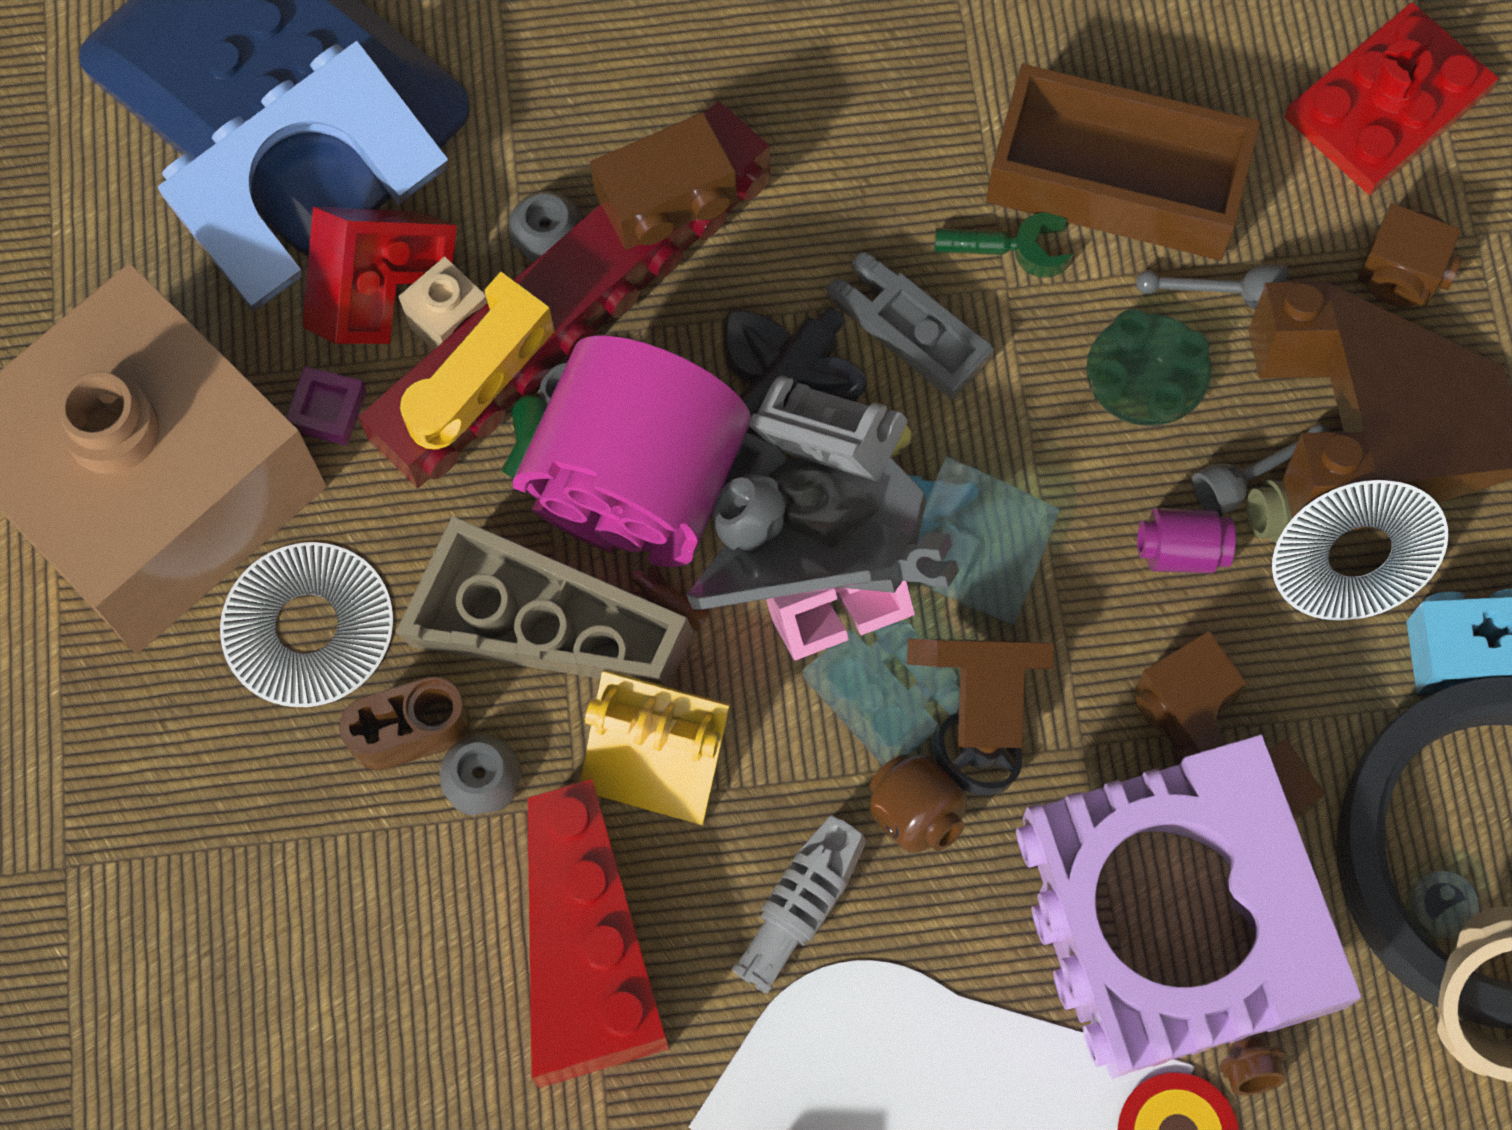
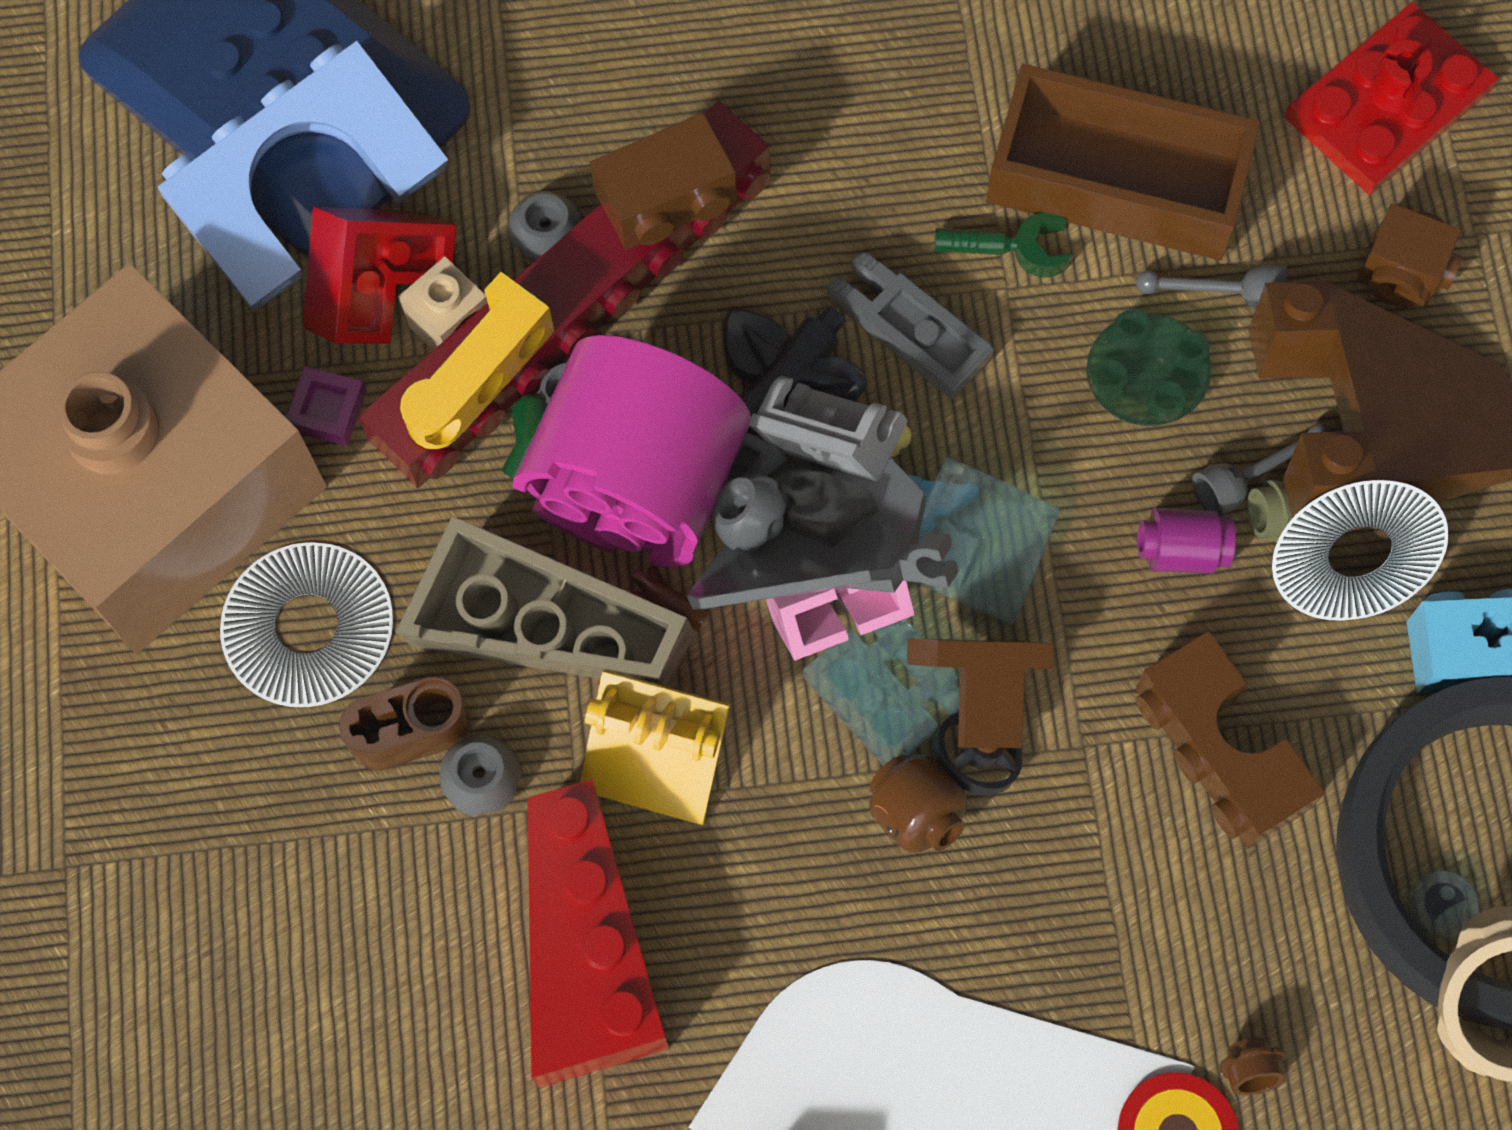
(801, 900): light grey hinge -> none
(1240, 811): lavender hose -> none

